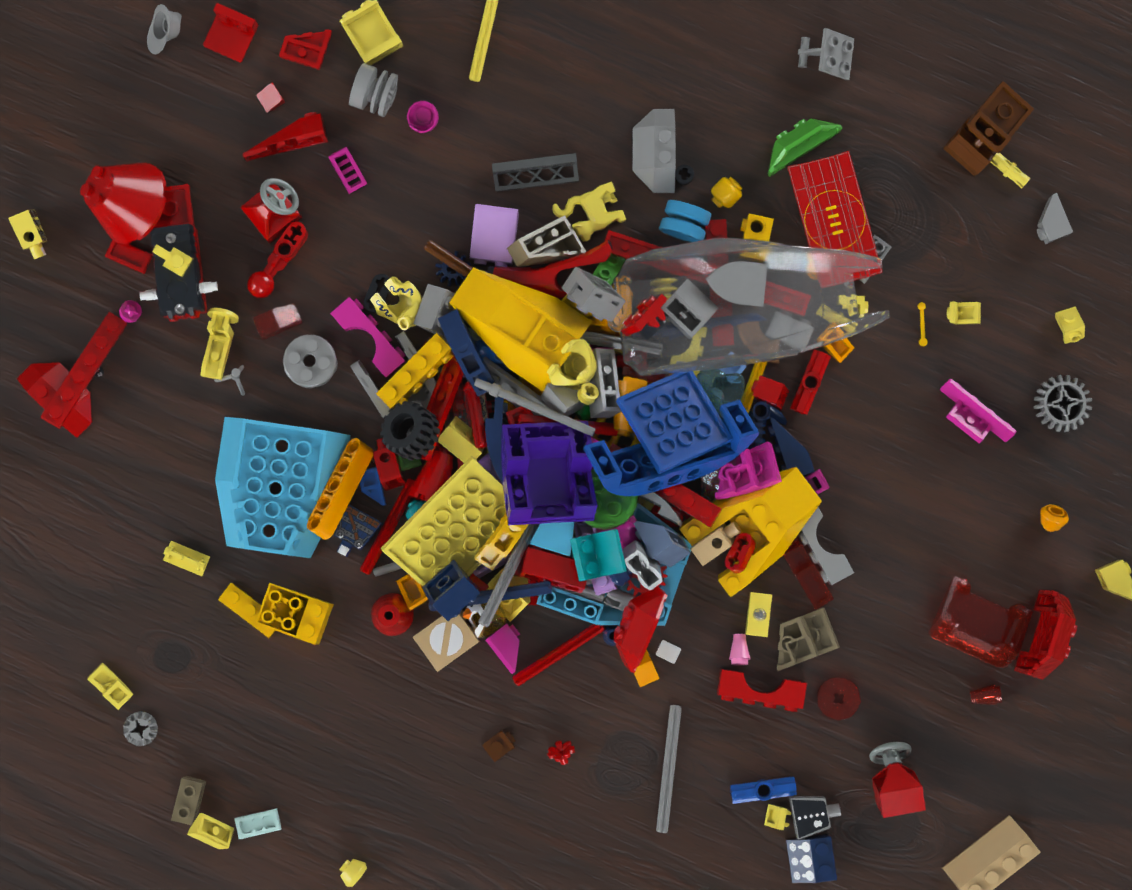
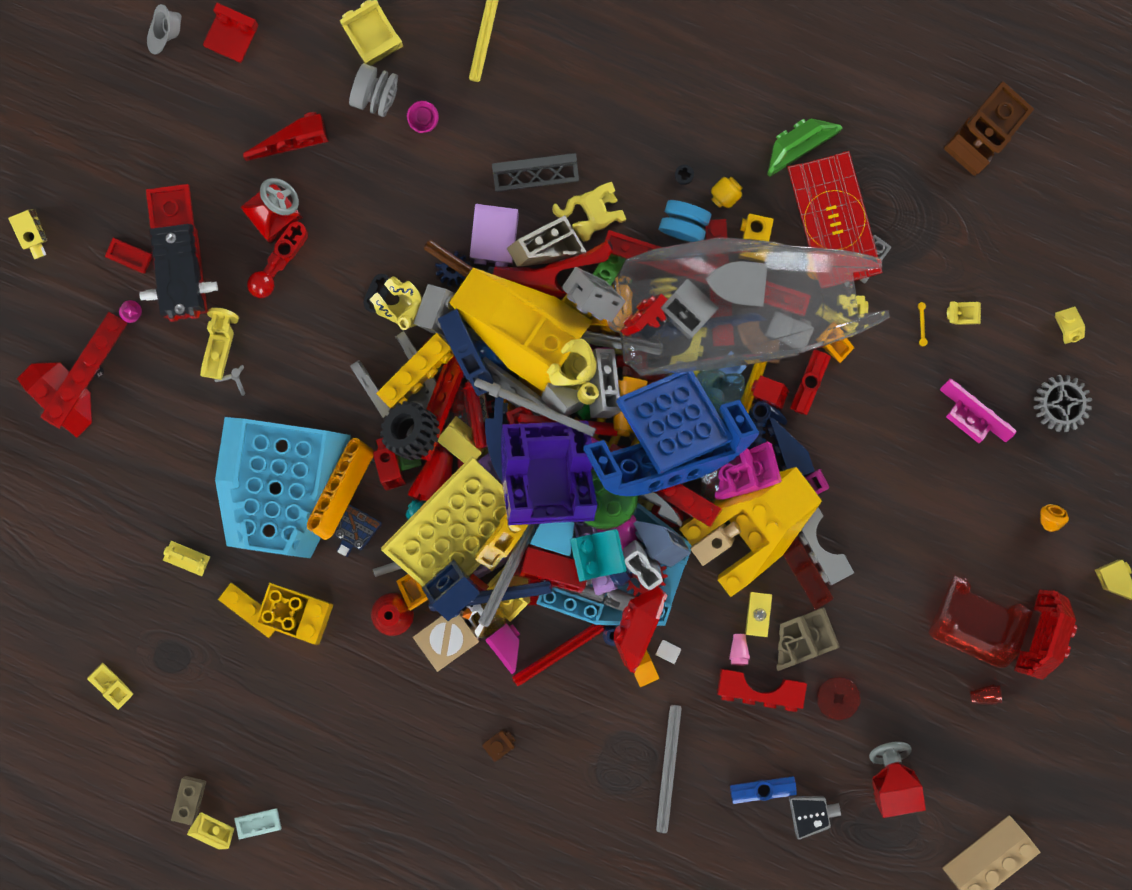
(126, 199): red cone -> none
(148, 734): light grey gear -> none
(175, 260): light yellow plate -> none
(270, 97): slope -> none
(277, 320): clear red slope -> none
(306, 48): red wing -> none
(320, 372): light grey plate -> none
(338, 154): dark pink slope -> none
(351, 317): dark pink arch -> none
(352, 871): light yellow cone -> none
(372, 487): blue tile -> none
(387, 529): red axle -> none
(561, 752): red plant -> none
(655, 150): light grey wedge -> none
(740, 553): red beam -> none
(776, 817): light yellow tile -> none
(811, 859): dark blue slope -> none
(834, 53): light grey plate -> none
(1010, 170): light yellow pin -> none
(1053, 221): light grey slope -> none

